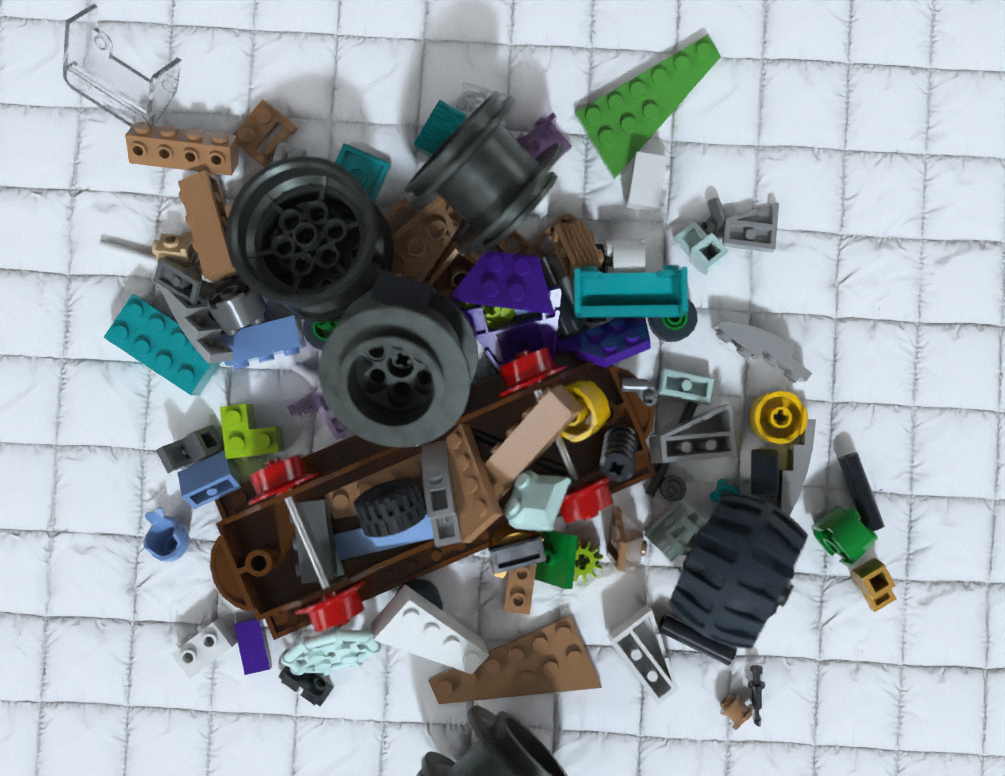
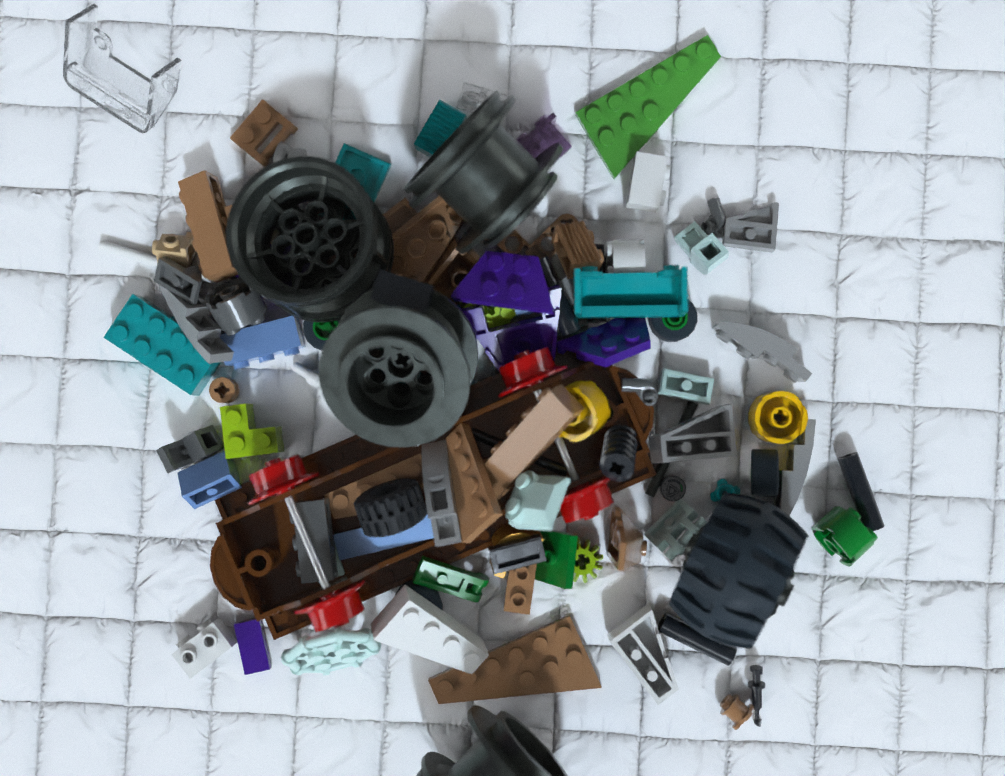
(167, 536): medium blue hat -> none
(182, 148): medium nougat brick -> none
(229, 390): none -> medium nougat wheel
(313, 403): clear purple bracket -> none
(315, 688): black hinge -> none
(450, 579): none -> green plate
(874, 583): pearl gold brick -> none

